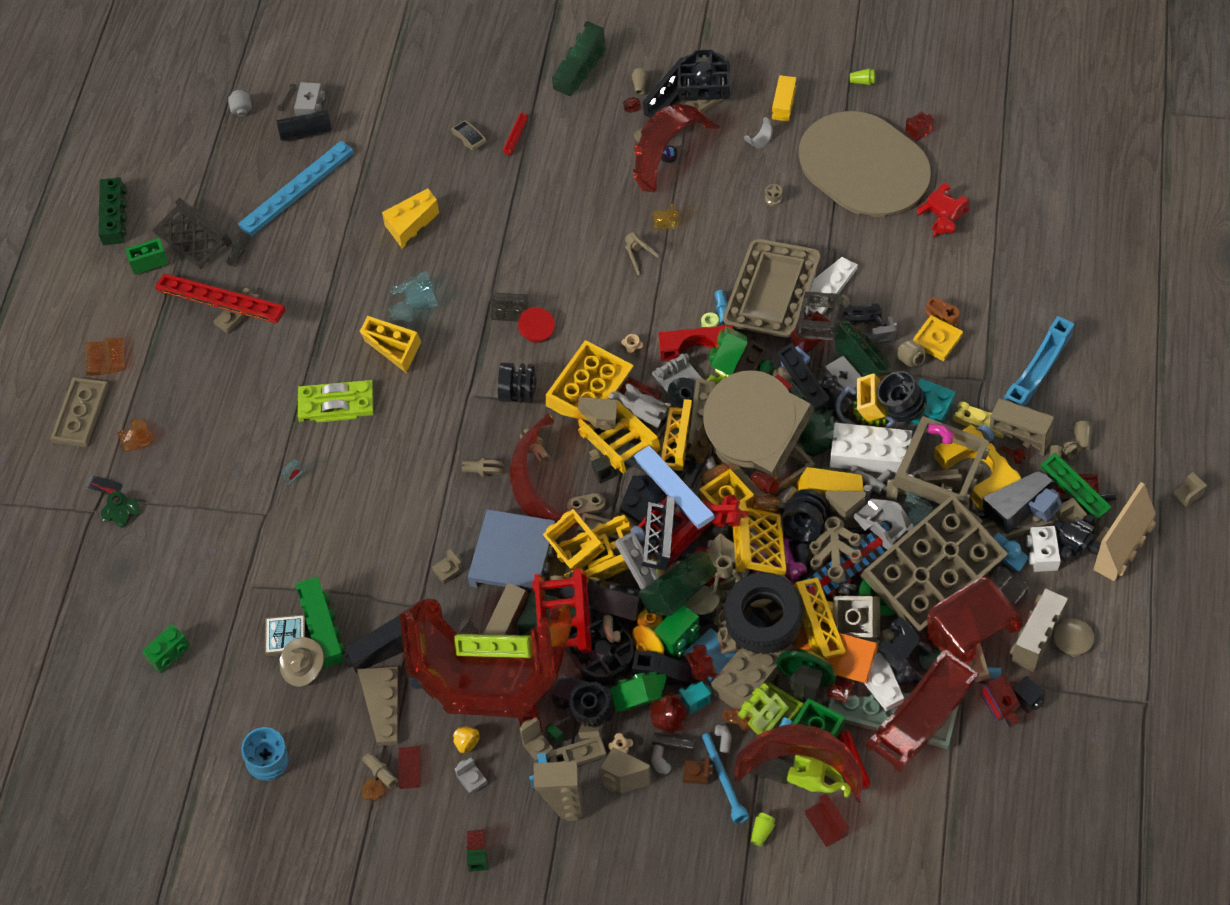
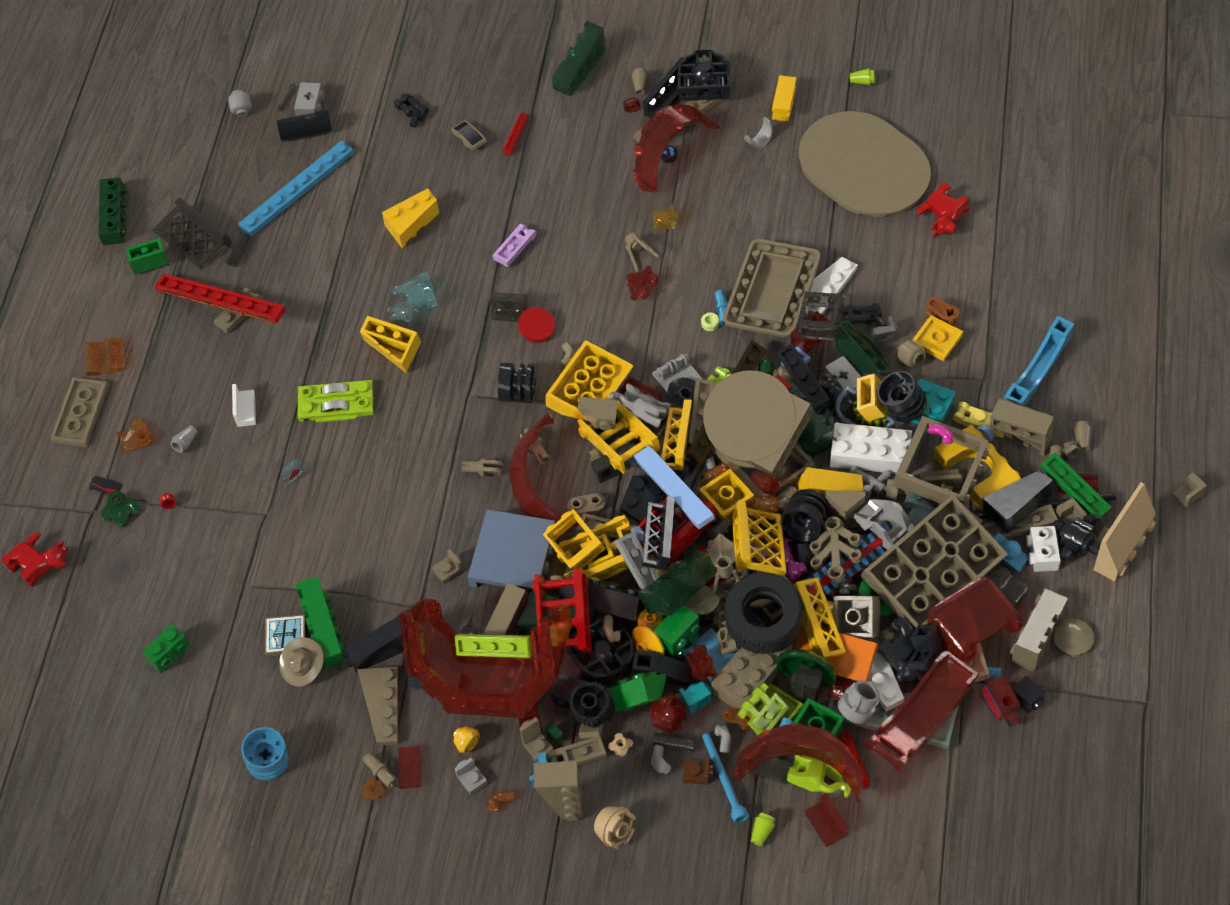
(34, 562): none -> red animal
(167, 501): none -> red hinge
(183, 439): none -> light grey cone
(243, 407): none -> white panel
(416, 111): none -> black piece
(476, 850): leg -> none
(497, 798): none -> clear orange arm
(514, 245): none -> lavender plate
(569, 353): none -> dark tan arm
(614, 826): none -> tan cone
(624, 773): dark tan slope -> none
(632, 338): tan plate -> none
(638, 282): none -> clear red hips
(676, 342): red arch -> none
(728, 350): green brick -> none
(728, 509): red hips -> none
(771, 191): dark tan wheel -> none
(859, 702): none -> light grey piece
(919, 125): clear red brick -> none
(927, 647): none -> black brick
(1017, 454): clear red hand -> none
(1046, 505): sand blue brick -> none

